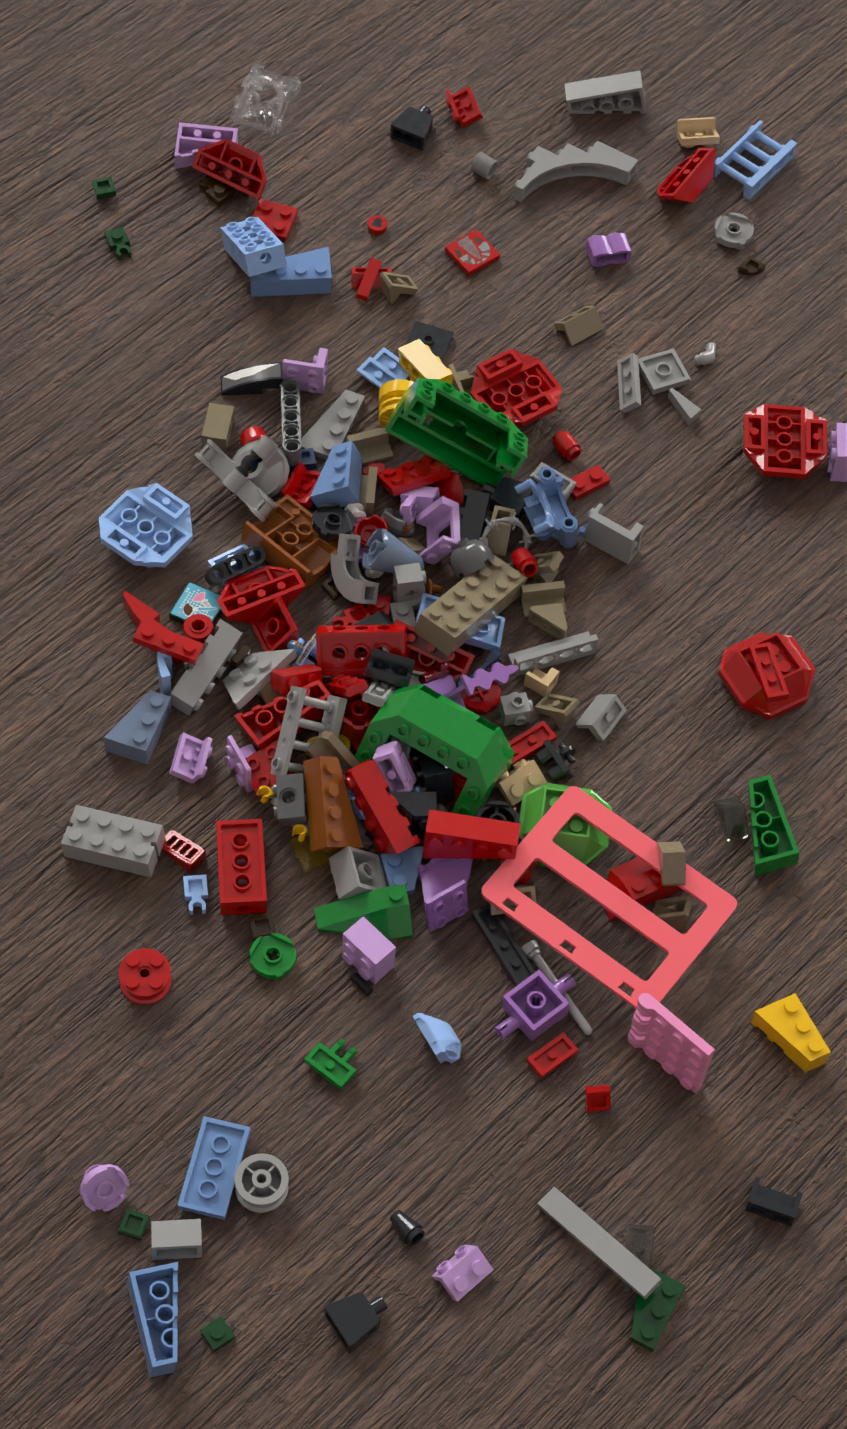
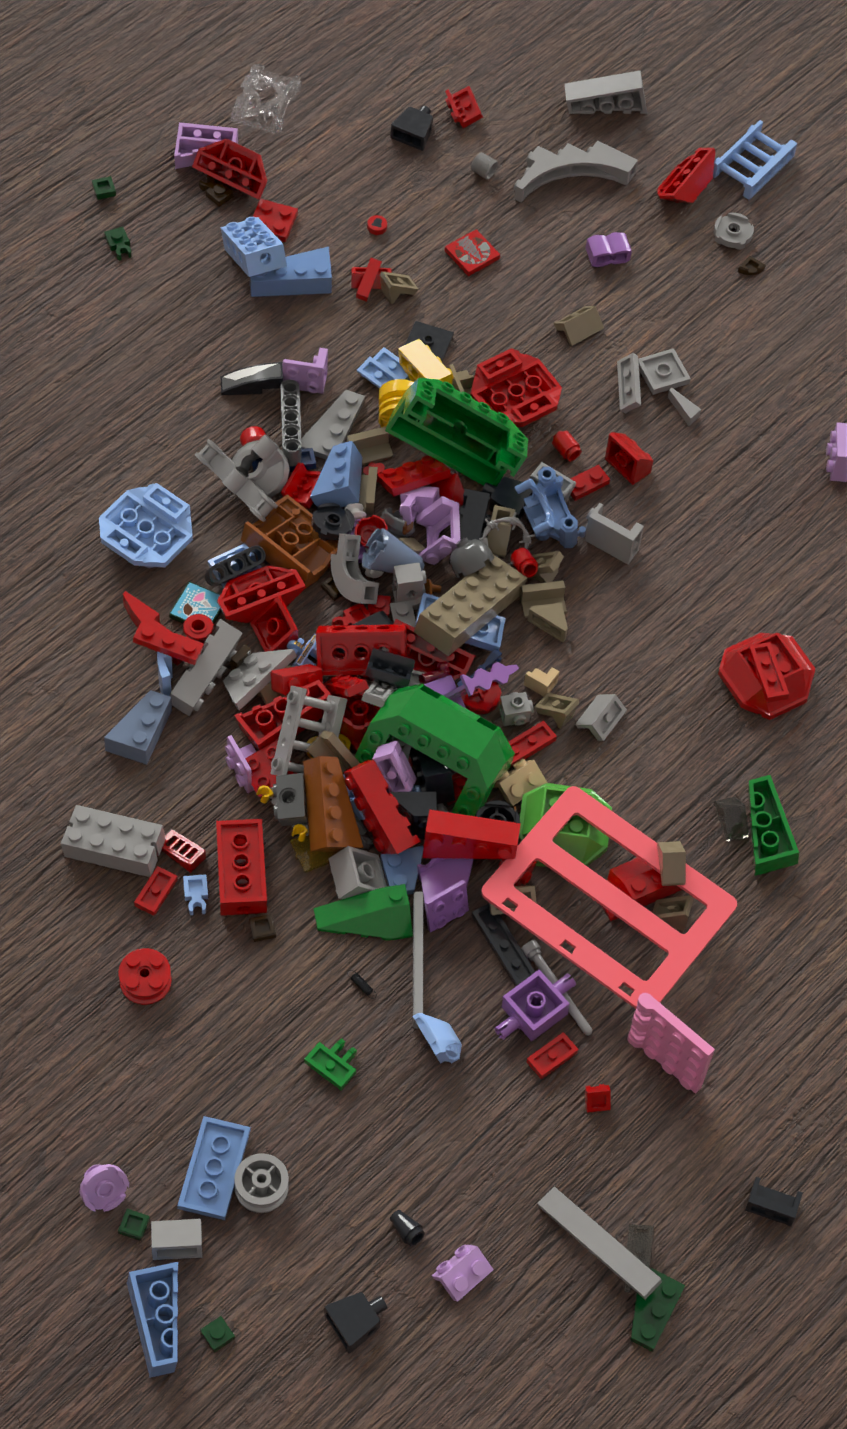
(155, 891): none -> red plate
(191, 758): lavender bracket -> none
(218, 425): dark tan panel -> none
(276, 968): green plate -> none
(368, 950): lavender brick -> none
(417, 955): none -> light grey tile
(553, 652): light grey fence -> none
(560, 769): black hips -> none
(628, 457): none -> red slope
(697, 132): tan bracket -> none
(707, 356): light grey arm -> none
(784, 440): red piece -> none
(793, 1031): yellow wedge -> none

